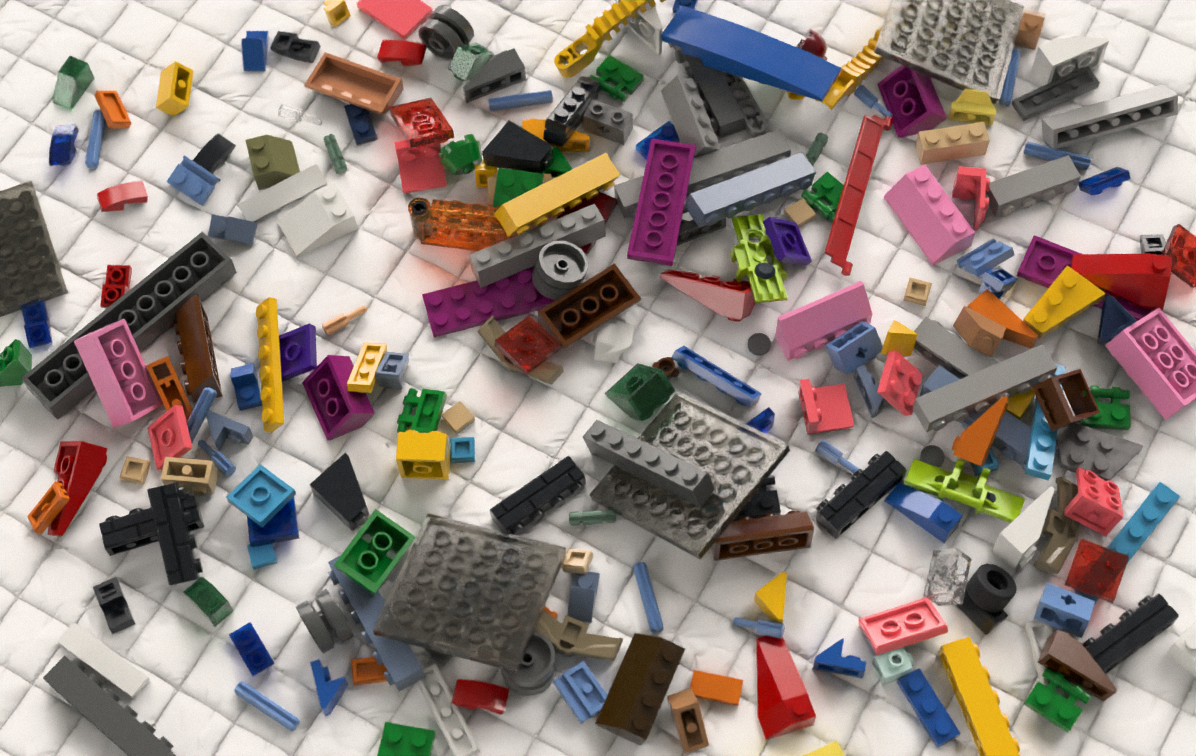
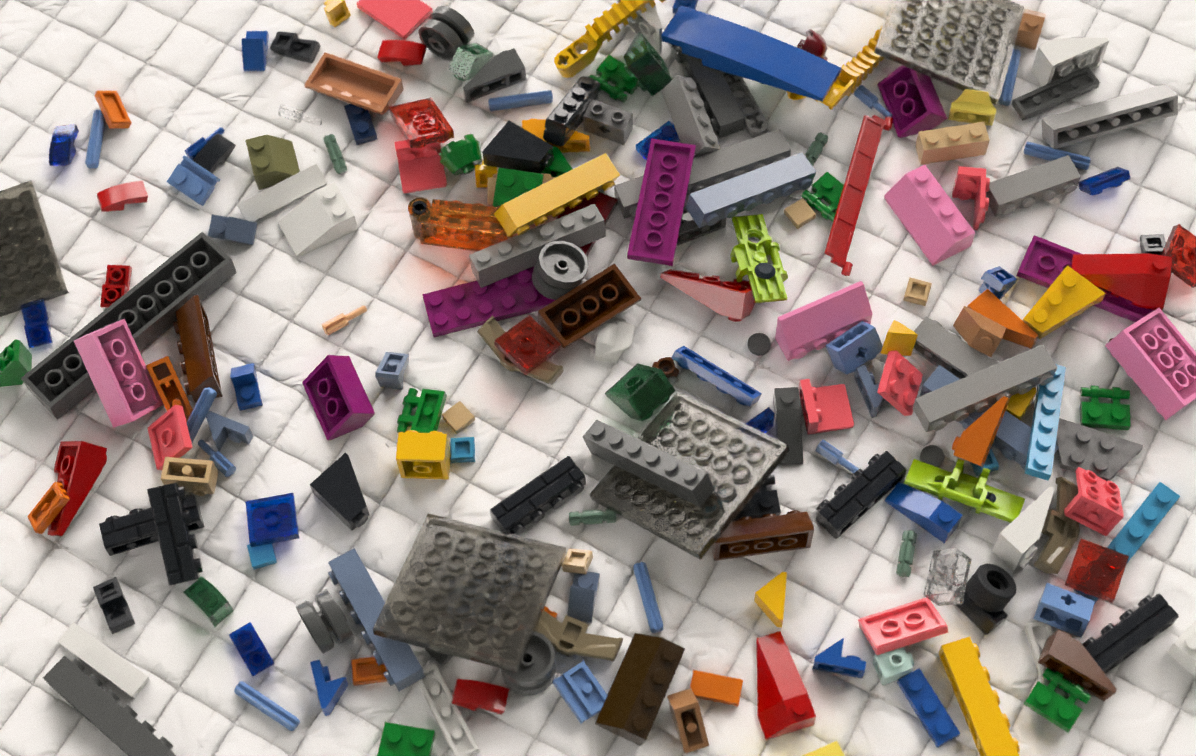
(72, 82): clear green slope -> none
(135, 470): tan tile -> none
(174, 89): yellow brick -> none
(194, 149): none -> blue axle
(261, 495): dark azure plate -> none
(270, 365): yellow plate -> none
(298, 351): dark purple plate -> none
(363, 374): yellow plate -> none
(374, 552): green slope -> none
(646, 65): none -> clear green slope
(762, 626): medium blue axle -> none
(787, 241): dark purple plate -> none
(788, 423): none -> dark grey slope
(906, 553): none -> sand green axle
(985, 257): medium blue plate -> none
(1055, 404): reddish brown window -> none
(1113, 319): dark blue slope -> none

